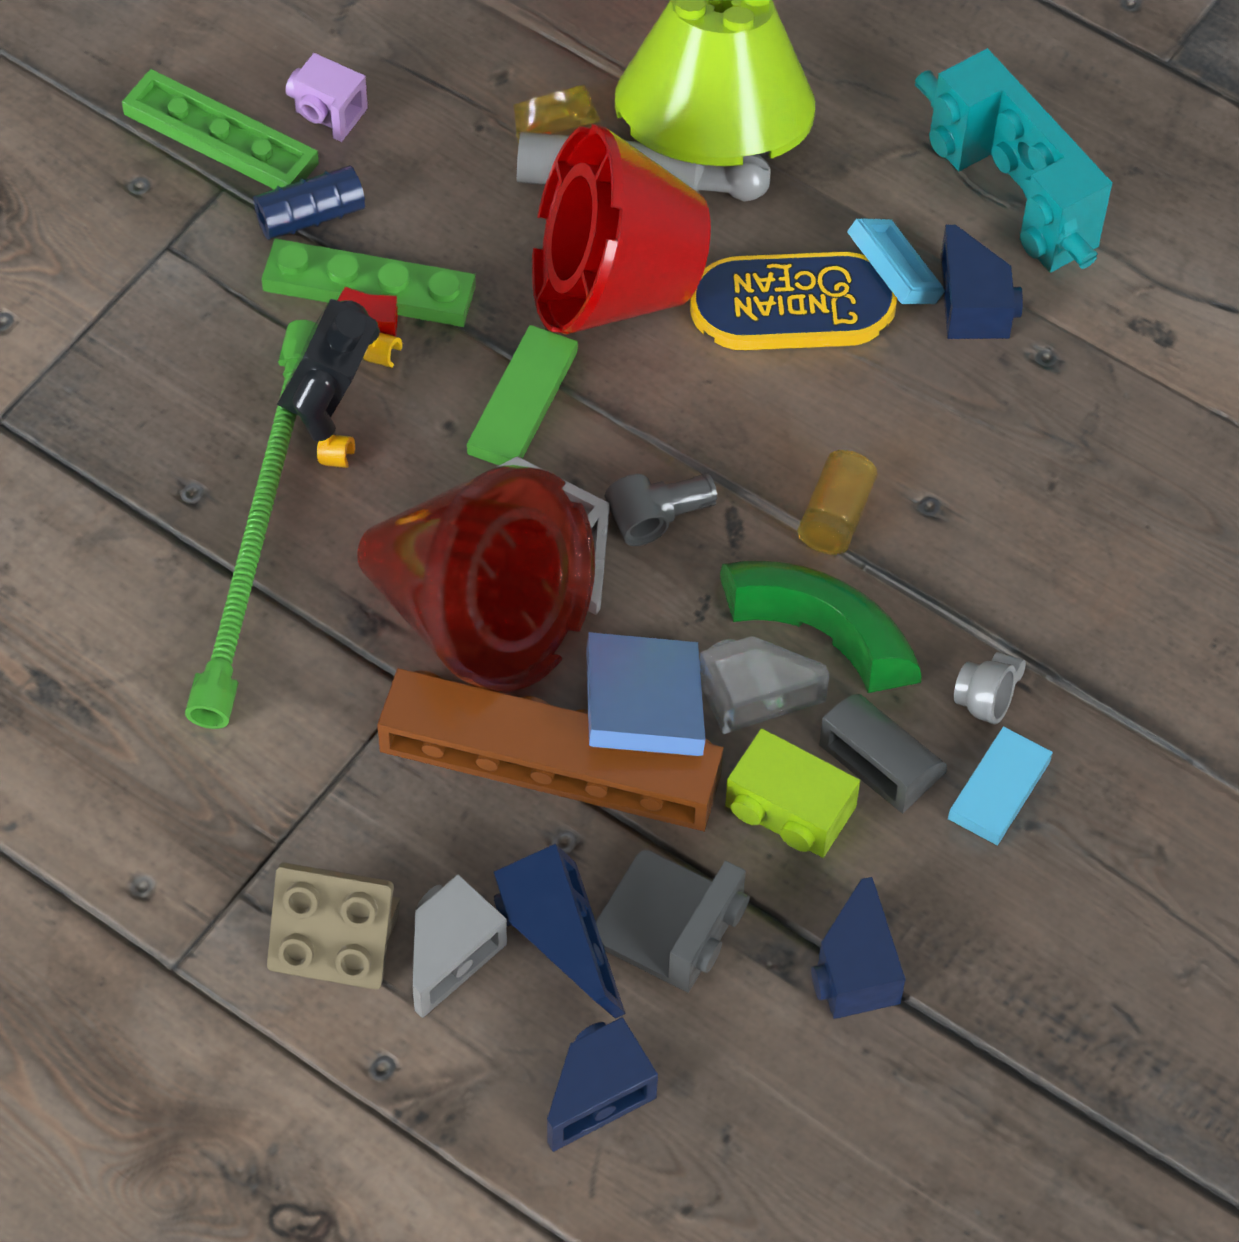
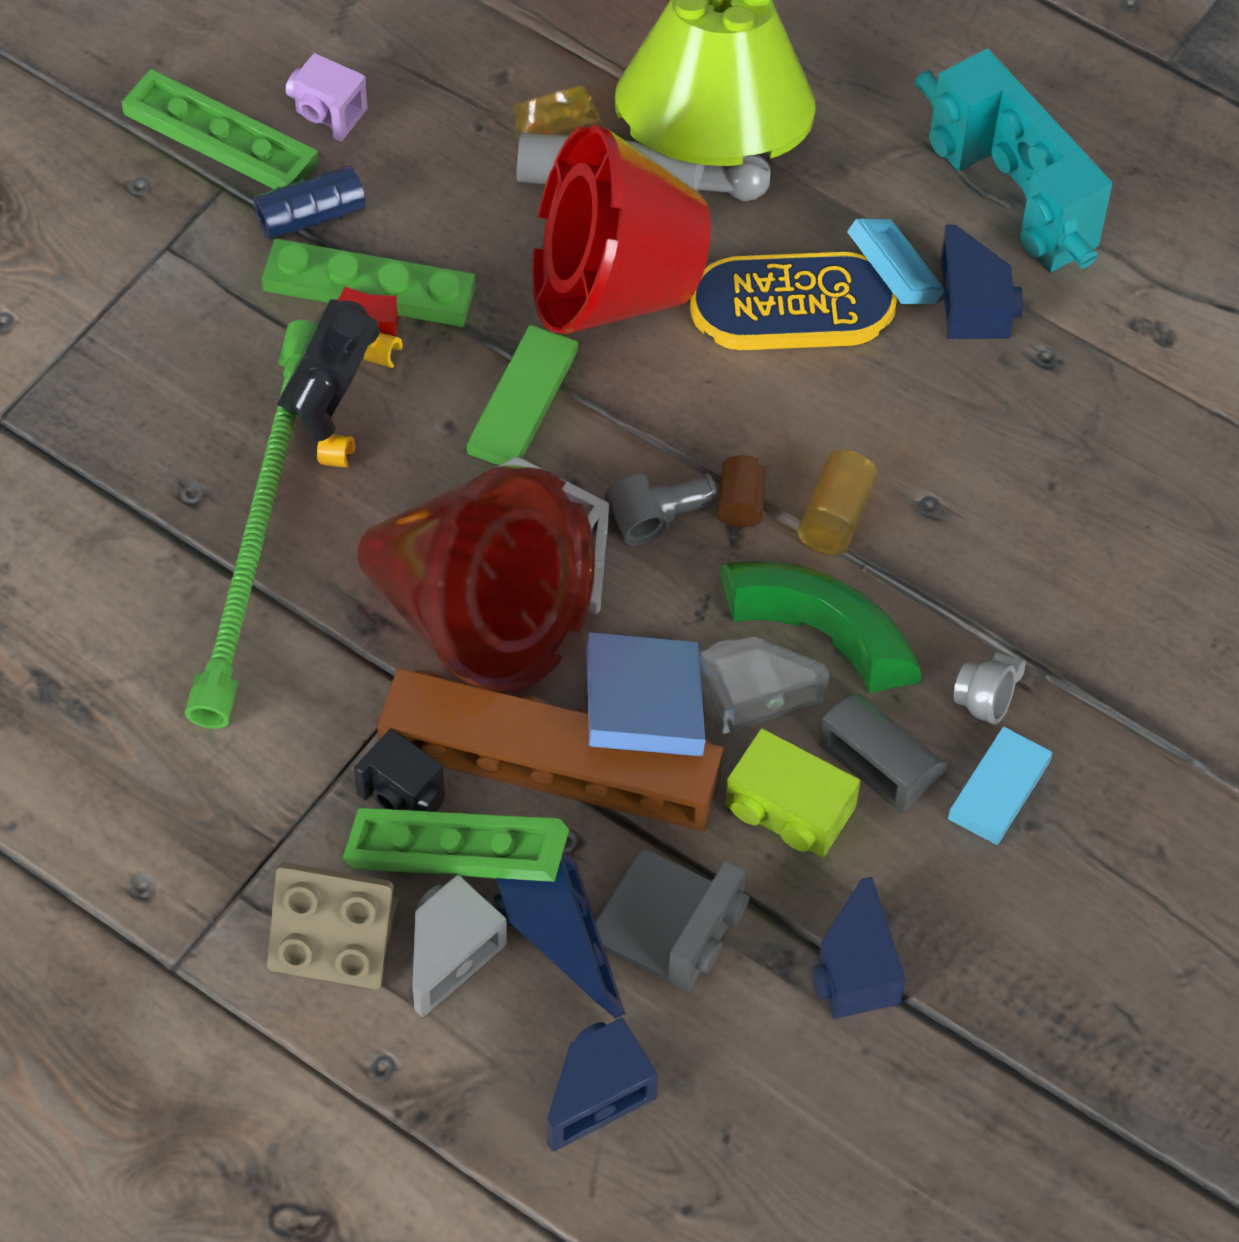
(400, 776): none -> black brick
(456, 844): none -> bright green plate
(741, 491): none -> reddish brown piece

